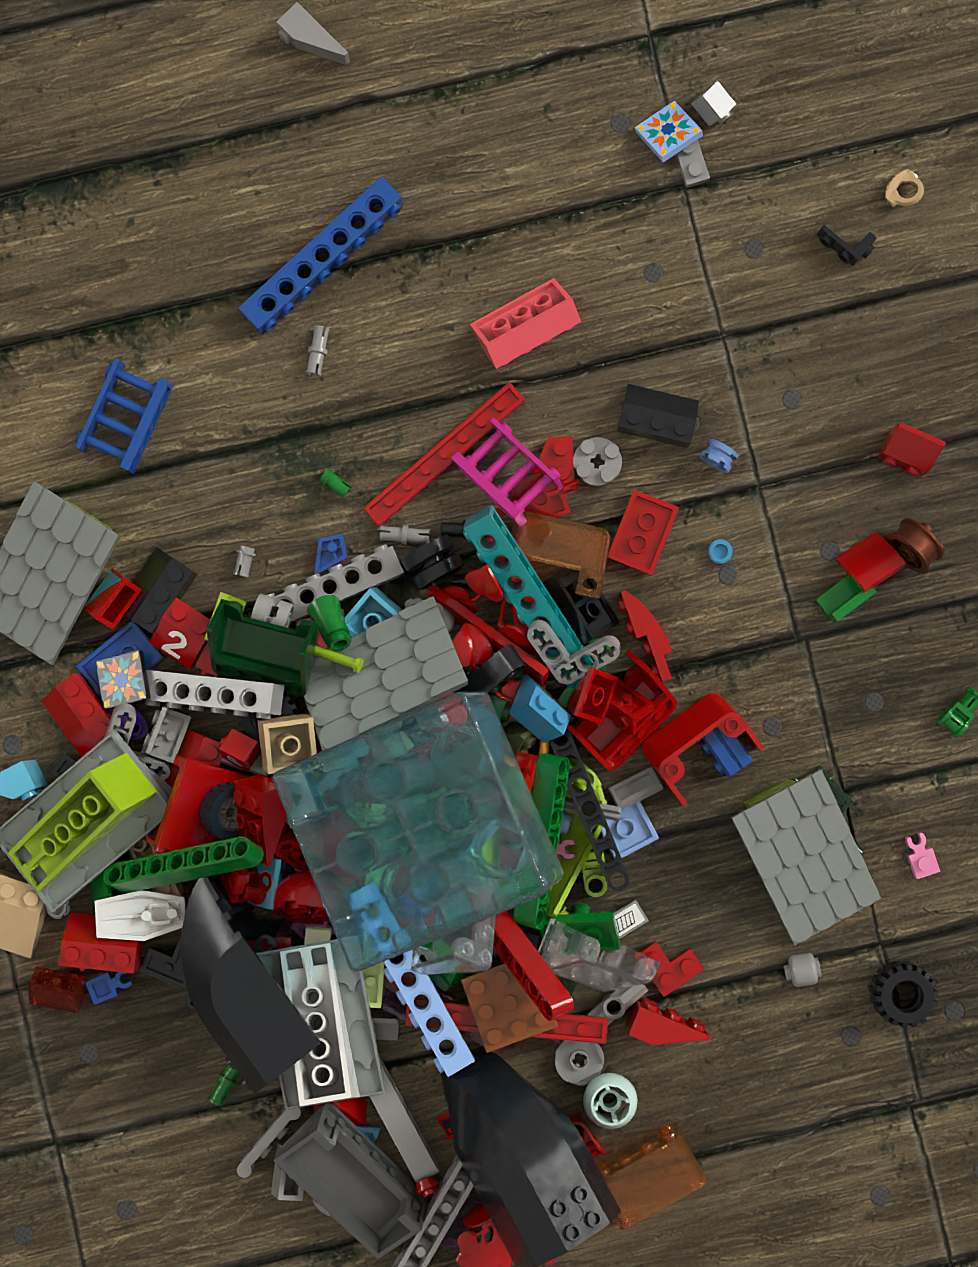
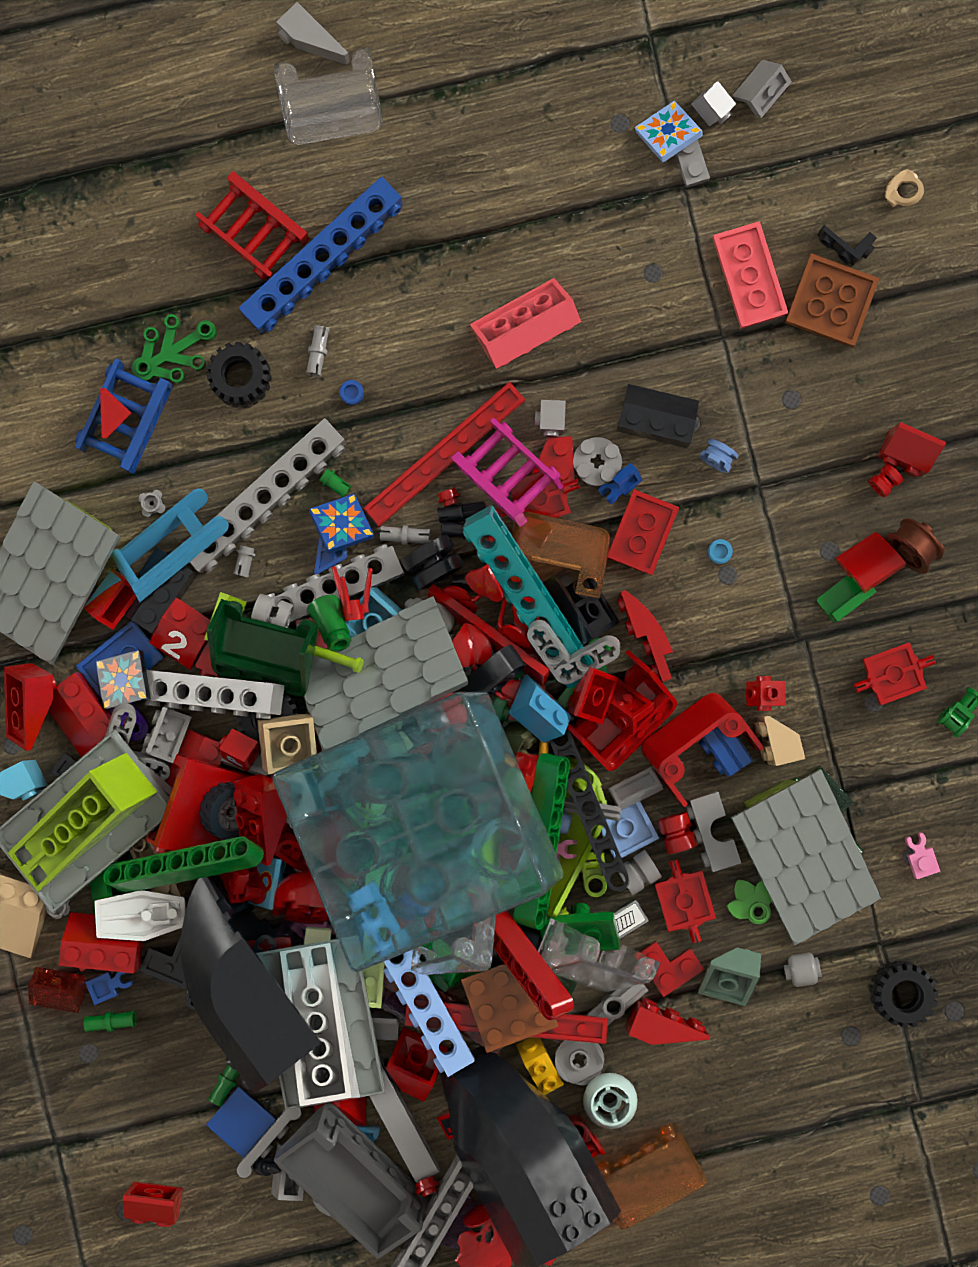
(26, 702): none -> red slope
(110, 1021): none -> green pin
(112, 413): none -> red slope
(145, 500): none -> light grey plate
(152, 1203): none -> red slope
(170, 351): none -> green plant
(200, 539): none -> dark azure piece
(225, 360): none -> black tyre
(241, 1121): none -> blue tile
(256, 203): none -> red fence
(265, 1166): none -> black bar
(267, 482): none -> light grey brick
(330, 103): none -> clear windscreen
(341, 523): none -> tile
(351, 392): none -> blue tile
(352, 608): none -> red plant
(413, 1065): none -> red slope
(448, 496): none -> red plate
(460, 511): none -> black axle
(539, 1065): none -> yellow bracket
(551, 417): none -> light grey brick
(624, 482): none -> blue plate
(640, 871): none -> light grey wheel
(677, 832): none -> red wheel
(685, 901): none -> red plate
(717, 853): none -> light grey arch
(732, 976): none -> sand green slope
(748, 899): none -> bright green plate
(750, 275): none -> coral plate
(763, 87): none -> light grey panel
(765, 693): none -> red brick
(779, 742): none -> tan slope
(832, 300): none -> dark orange plate
(885, 480): none -> red wheel
(894, 673): none -> red plate

